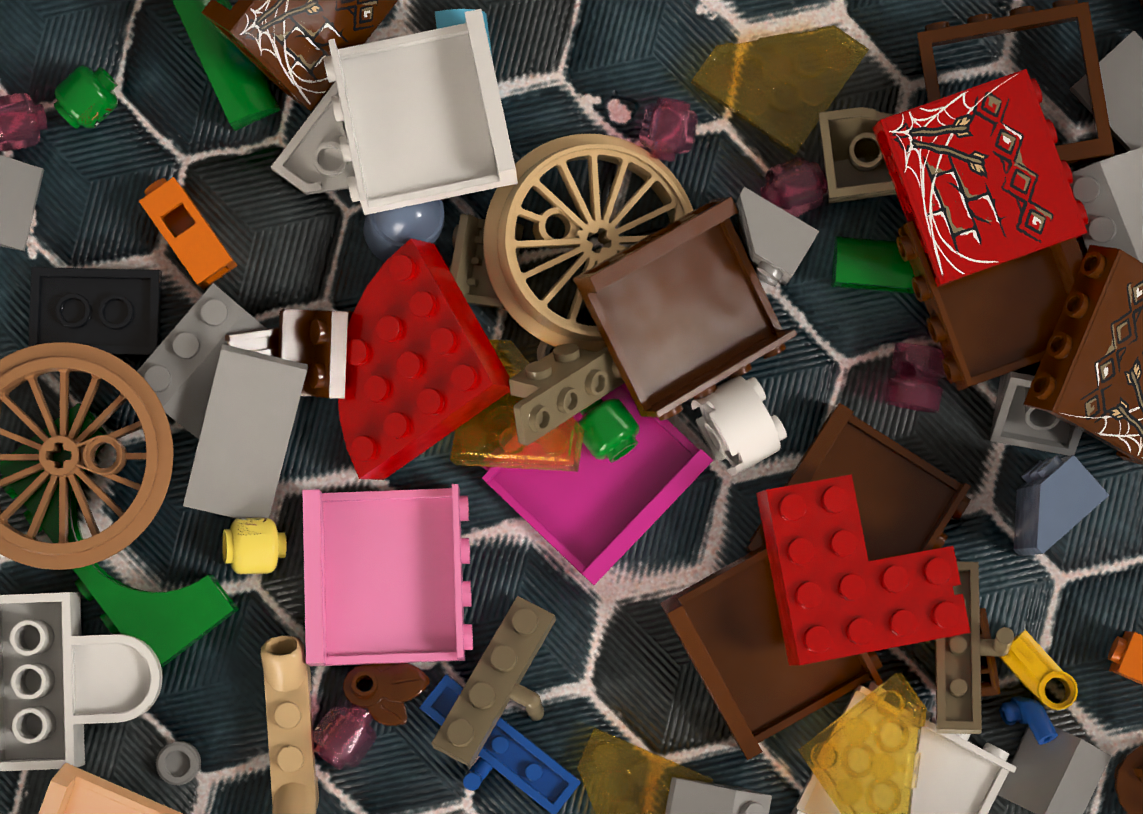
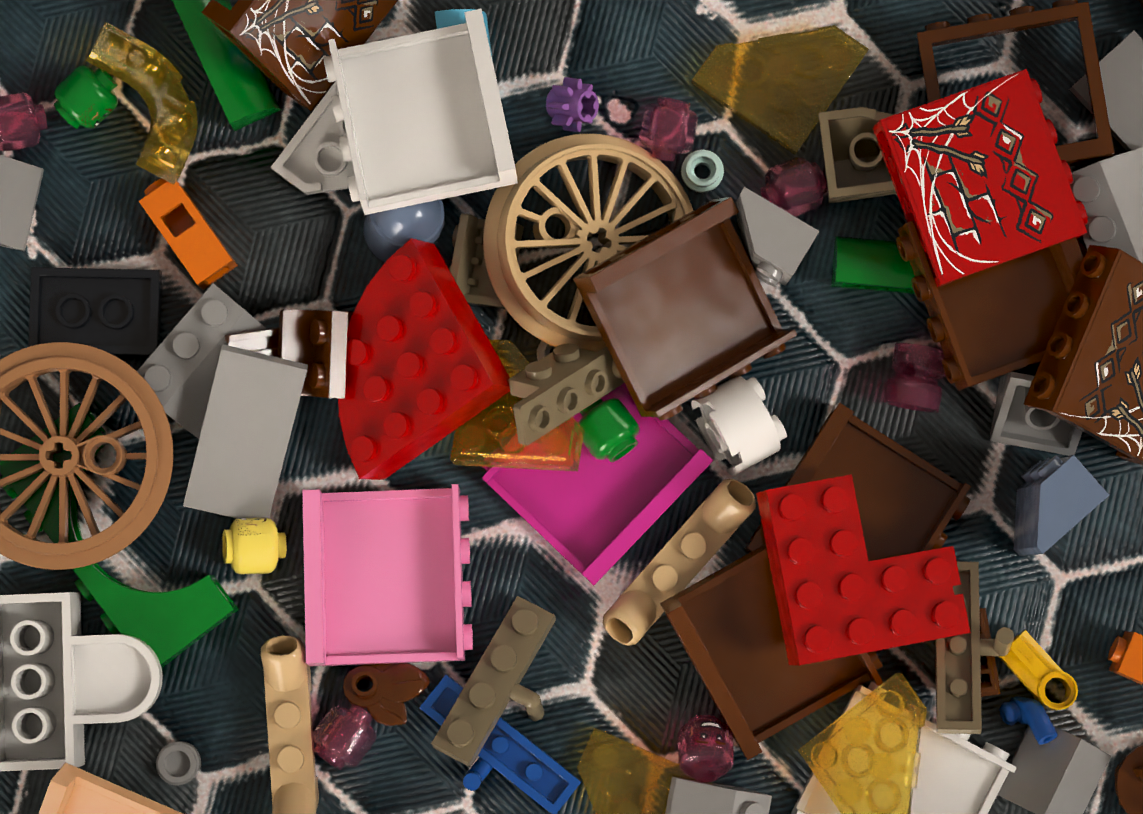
(158, 82): none -> clear yellow plate
(572, 104): none -> medium lavender gear
(679, 561): none -> tan plate
(705, 748): none -> clear pink head
(706, 158): none -> light aqua plate

